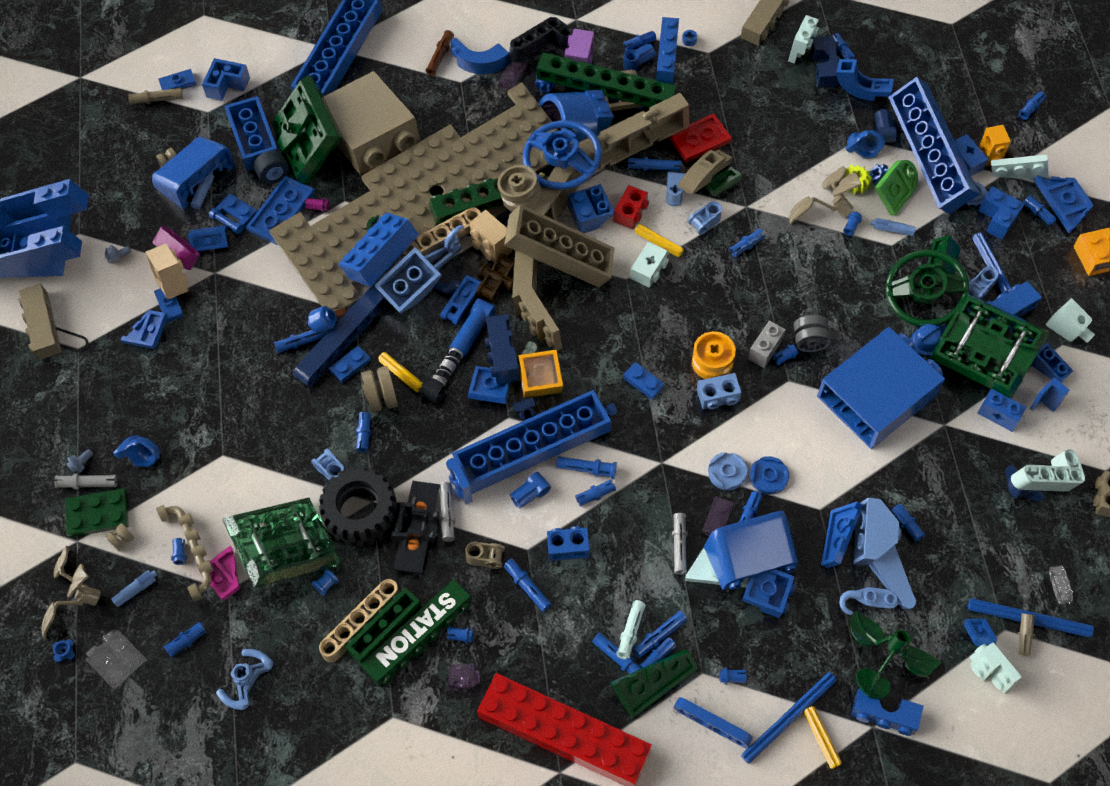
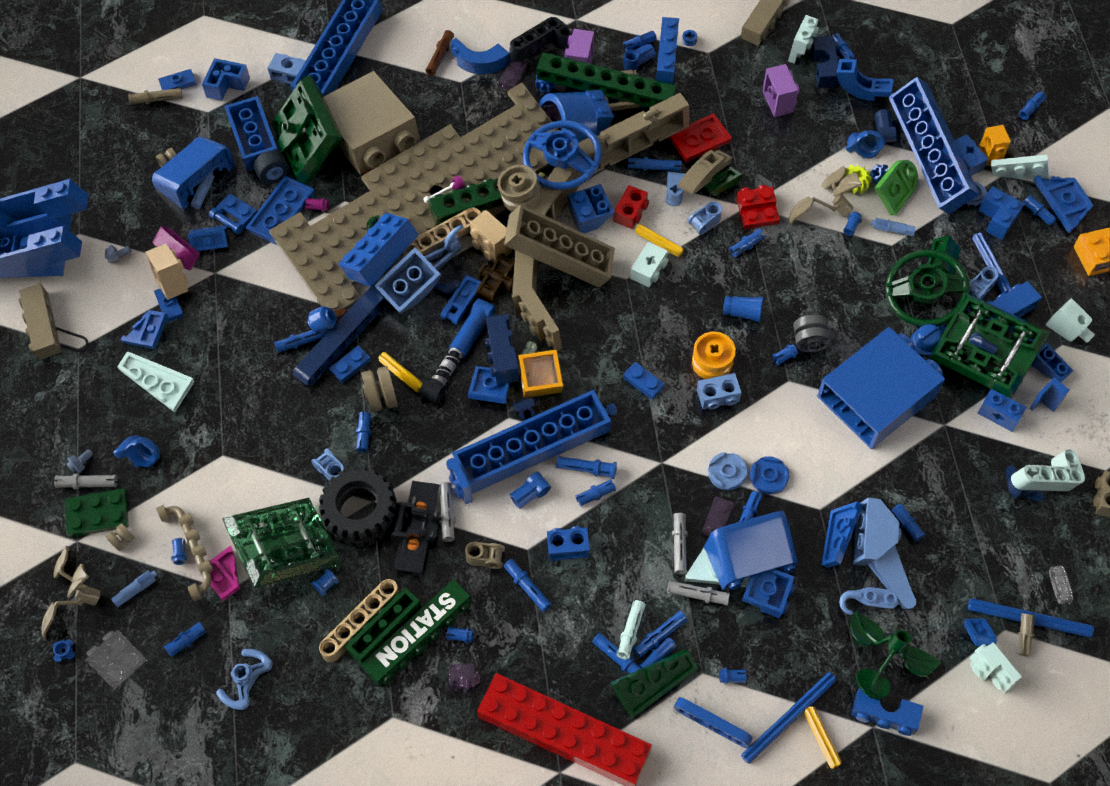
(161, 382): none -> light aqua wing
(284, 68): none -> medium blue brick
(456, 183): none -> hinge
(696, 592): none -> light grey pin
(744, 307): none -> blue plant
(758, 207): none -> red plate
(766, 344): light grey brick -> none
(780, 90): none -> medium lavender brick
(977, 340): none -> dark blue arm

